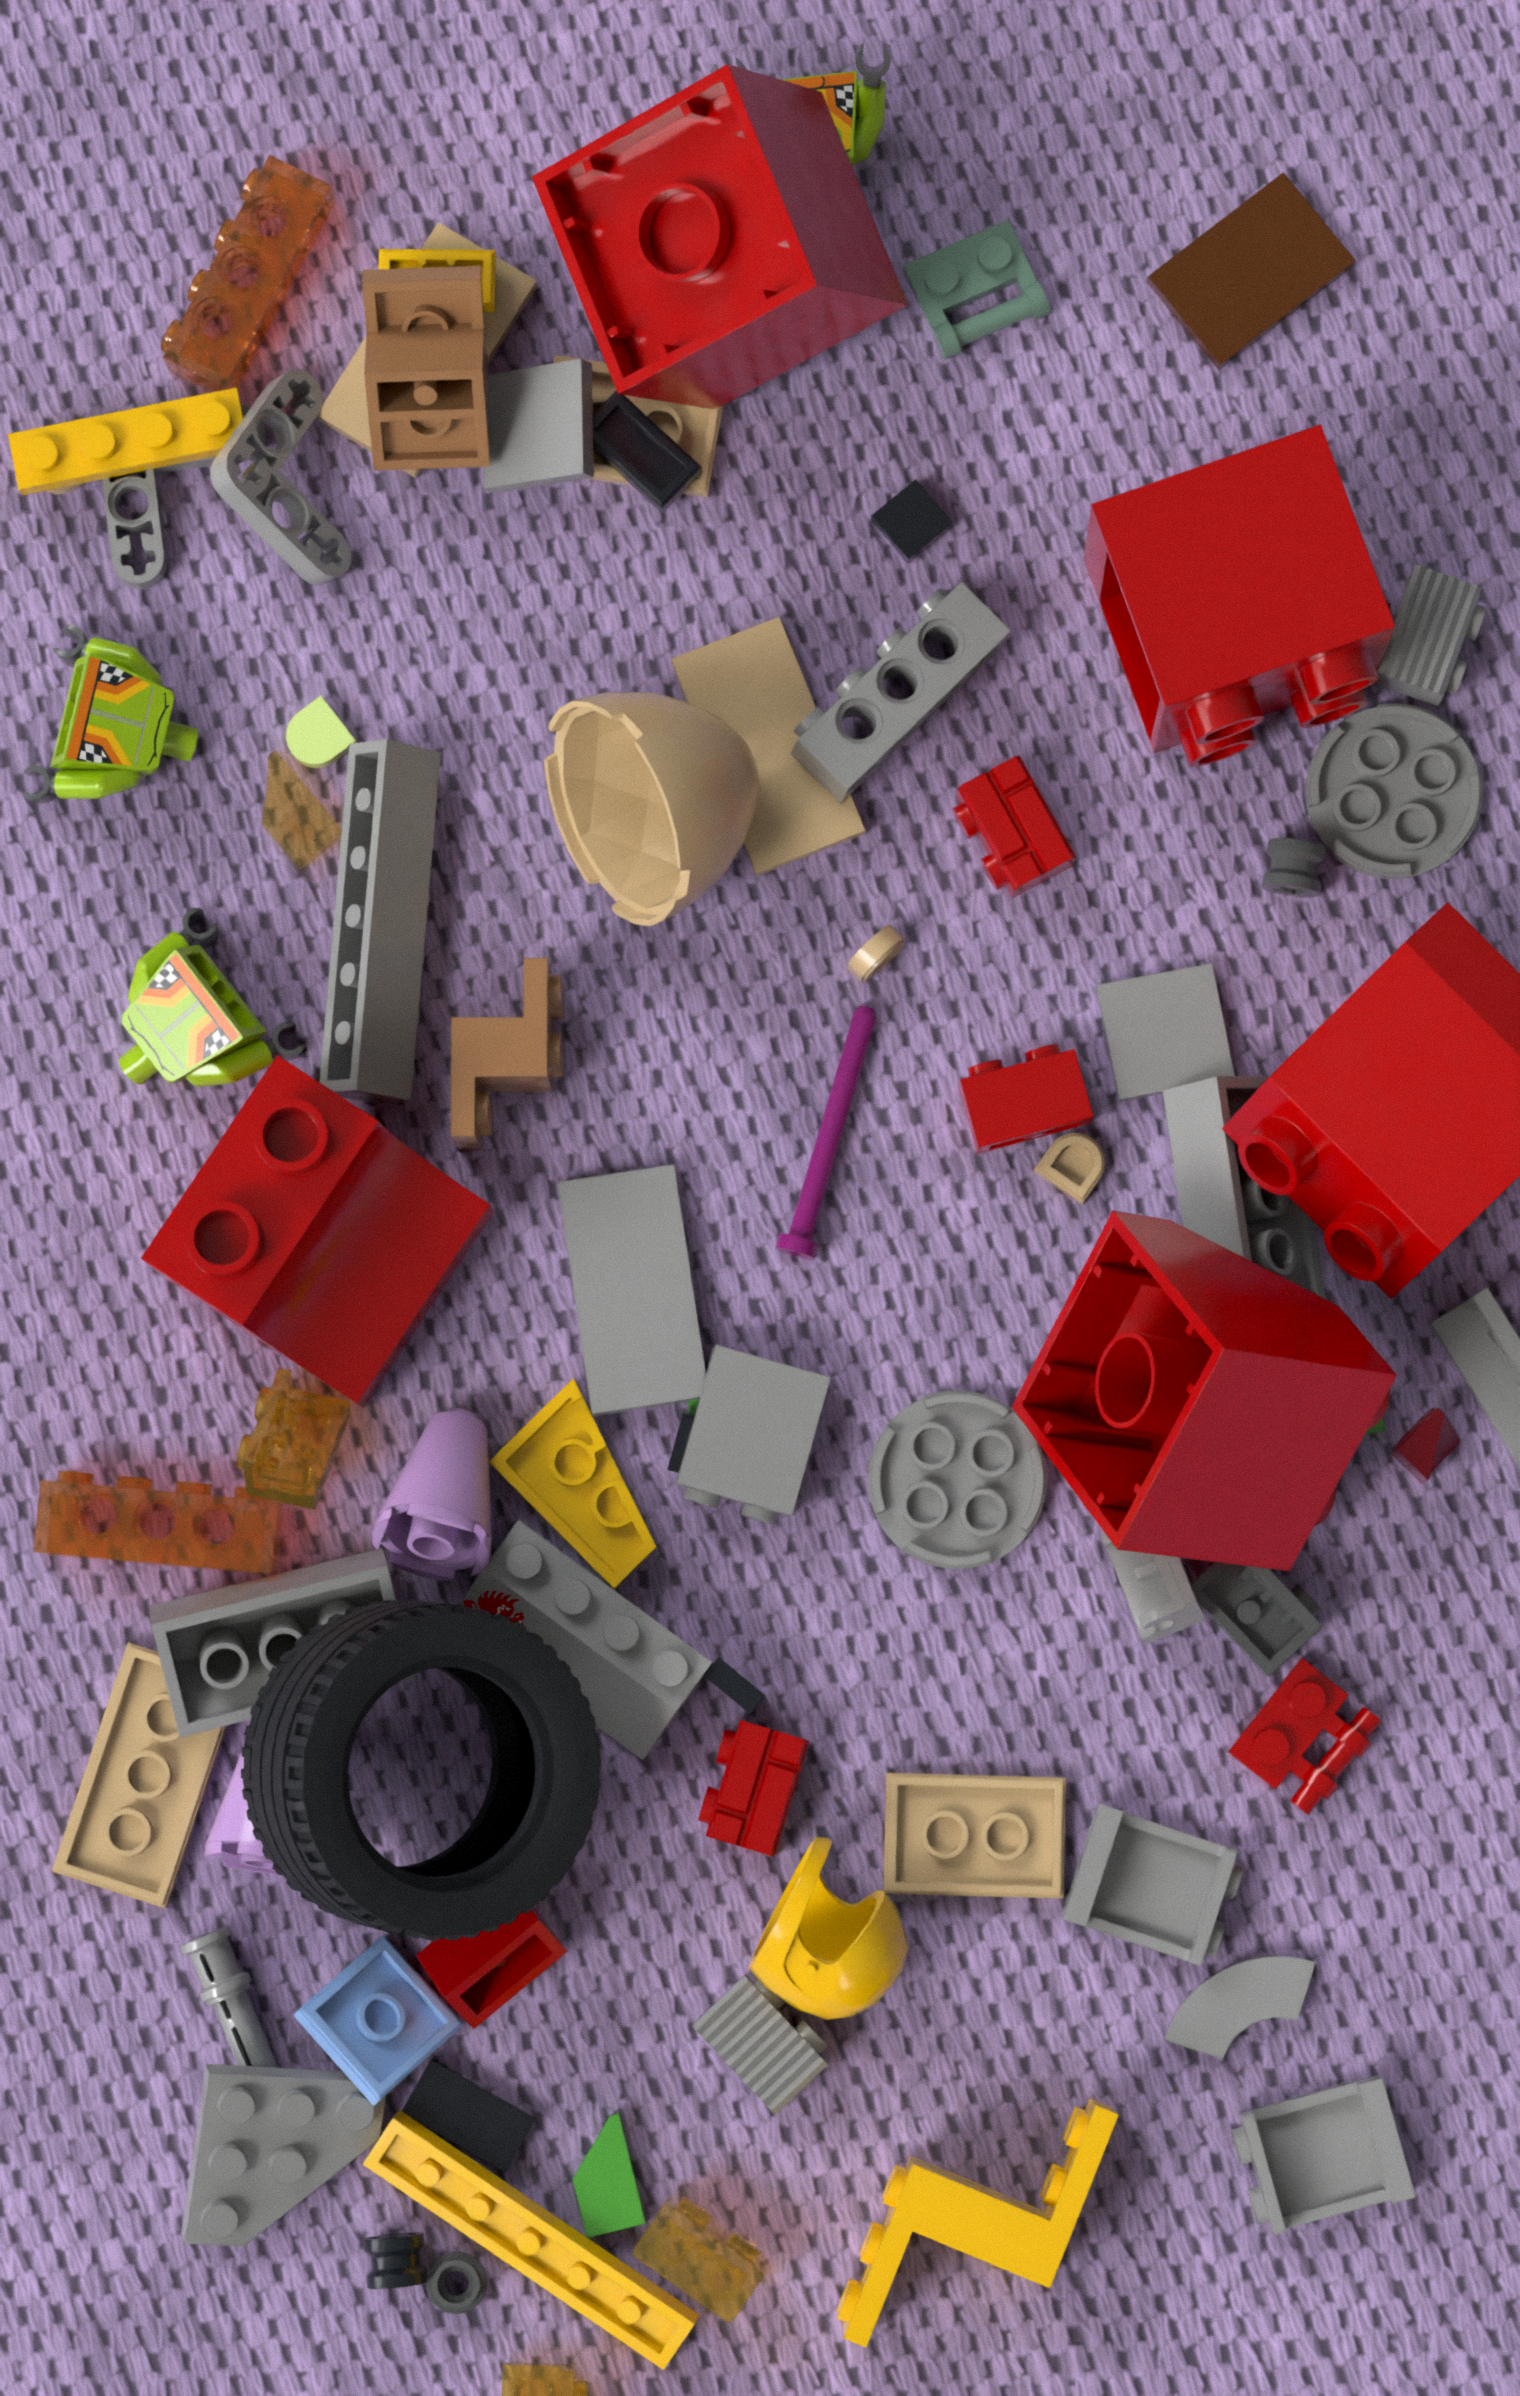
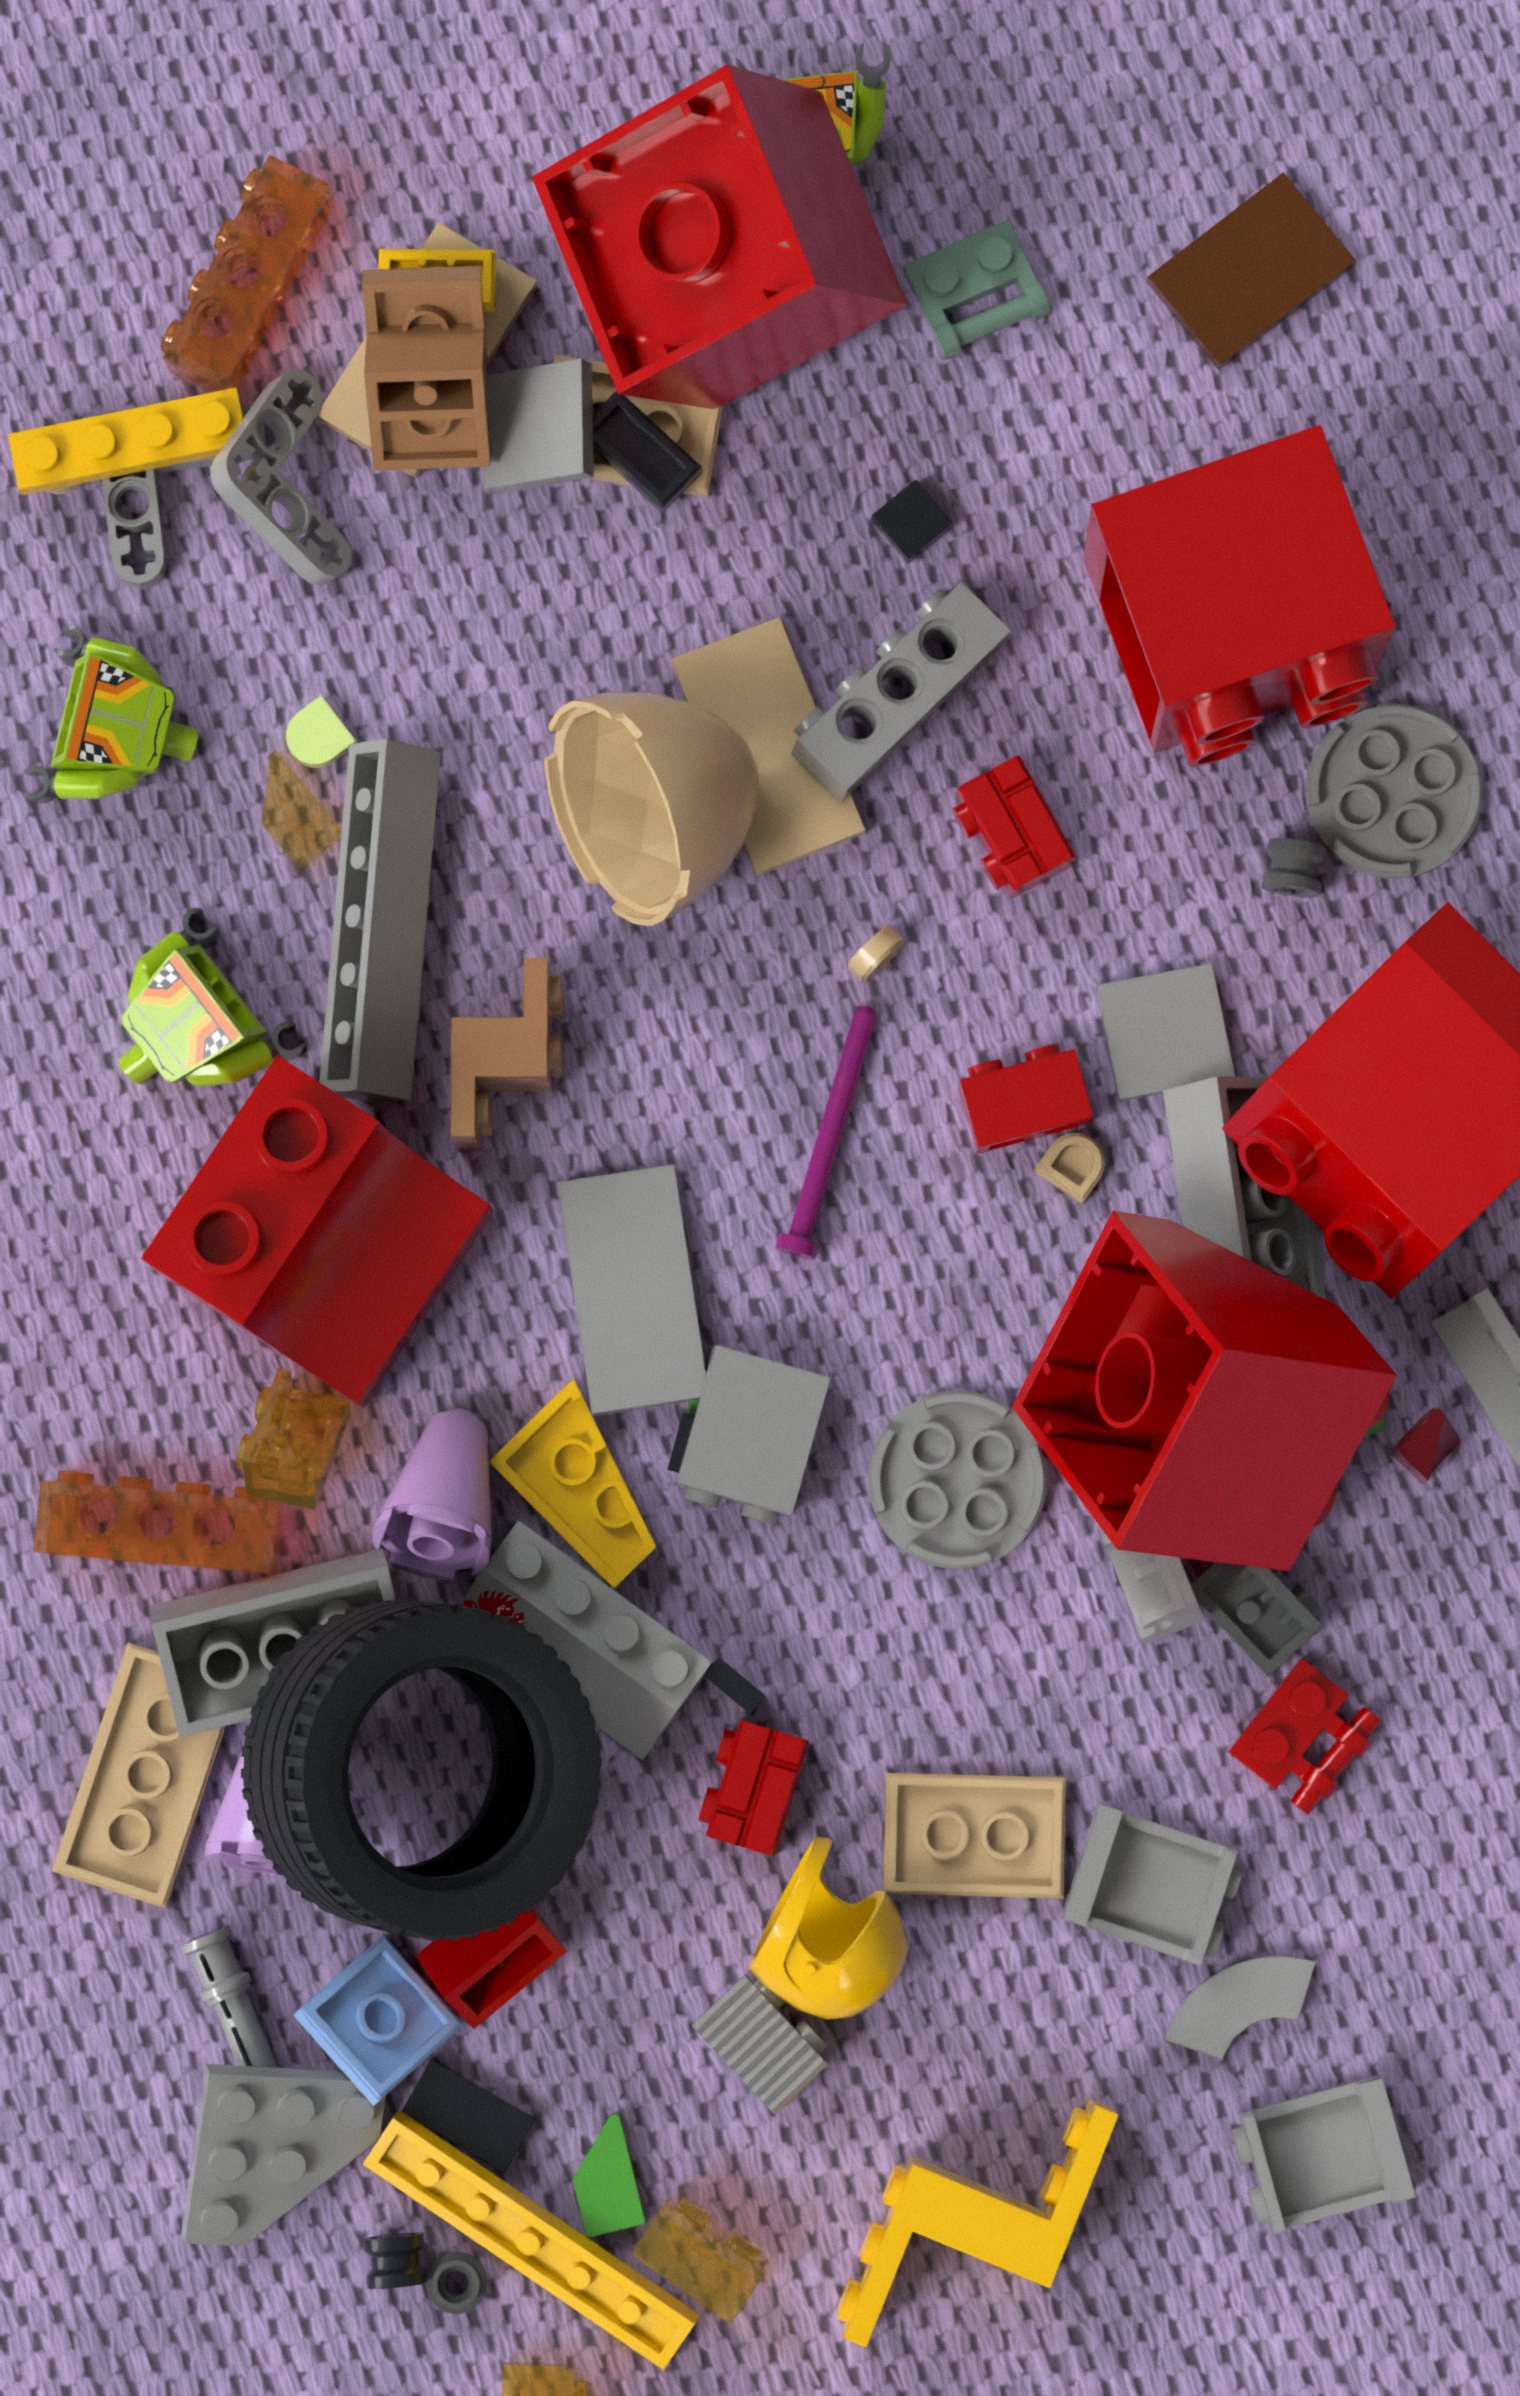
(1428, 636): light grey brick -> none

